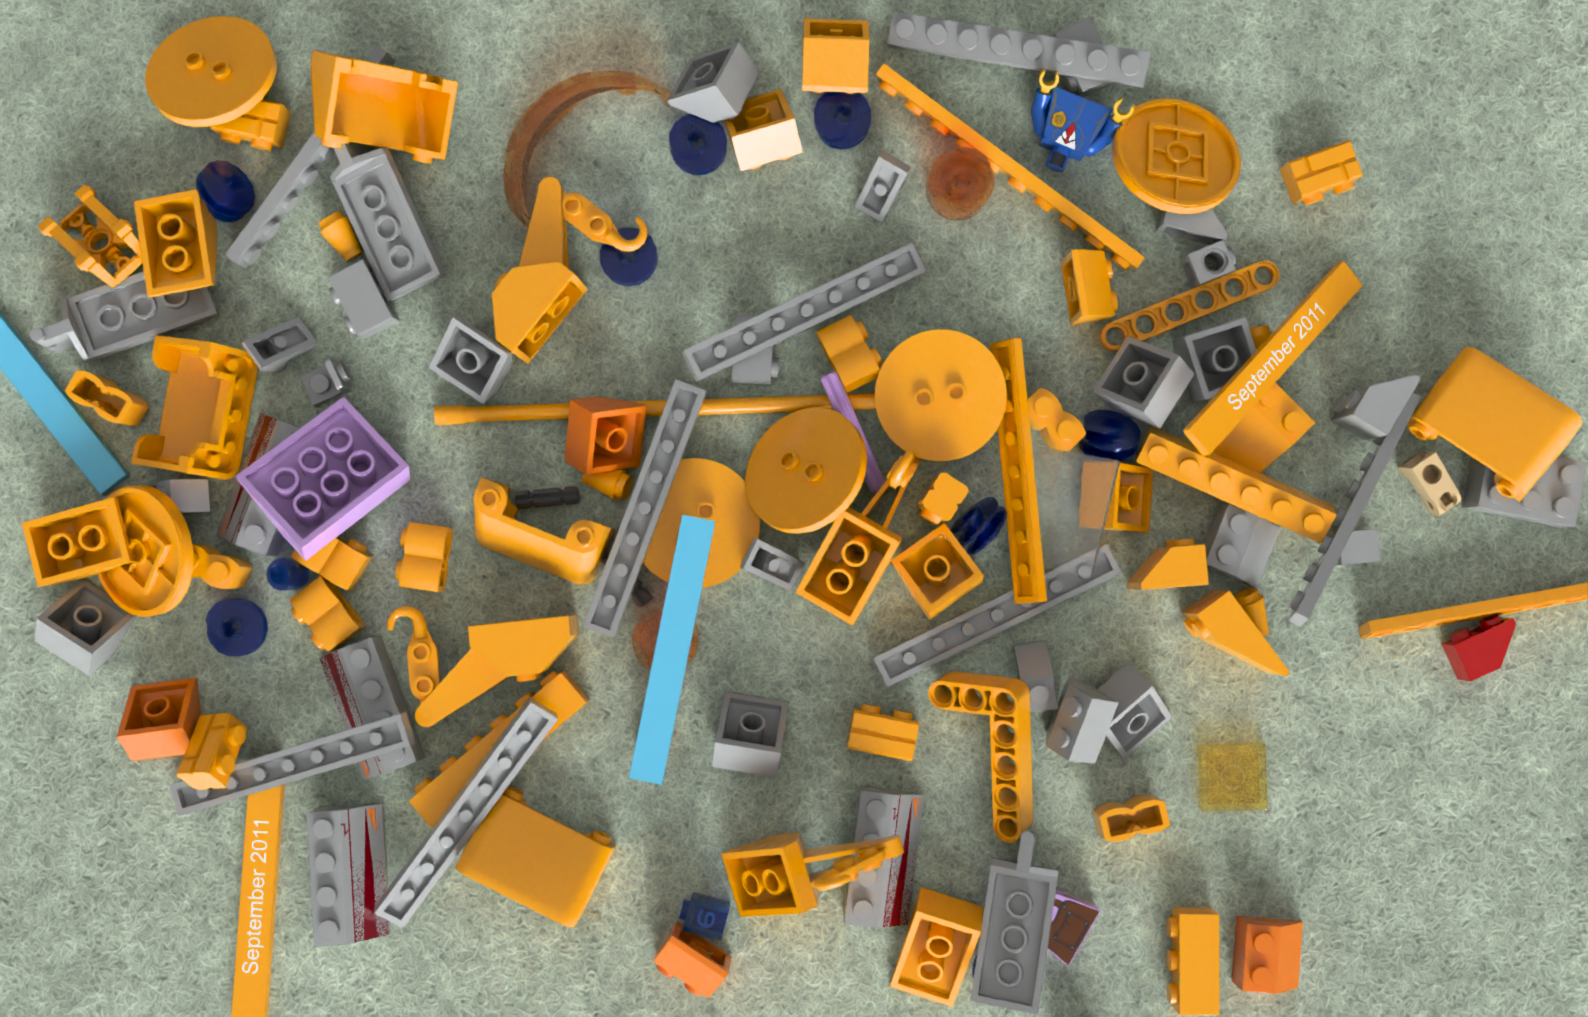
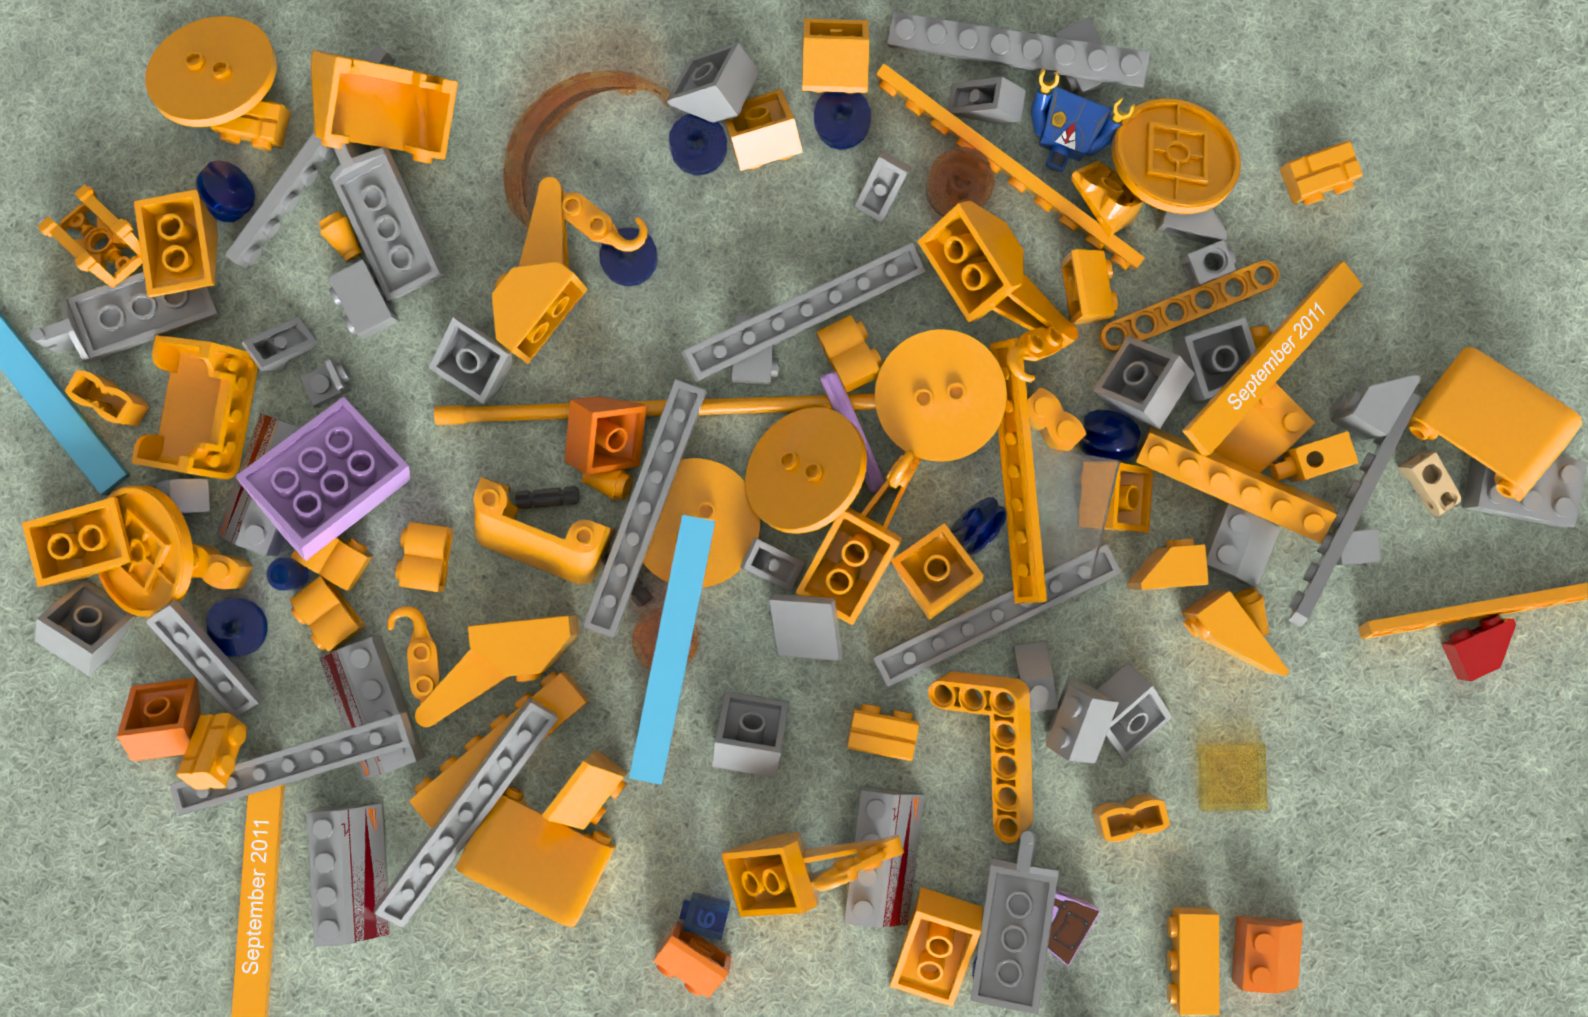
(204, 658): none -> light grey plate
(586, 792): none -> light orange slope
(806, 626): none -> light grey tile
(941, 499): light orange brick -> none
(984, 272): none -> light orange slope
(987, 100): none -> light grey slope
(1107, 196): none -> light orange slope
(1315, 458): none -> light orange torso

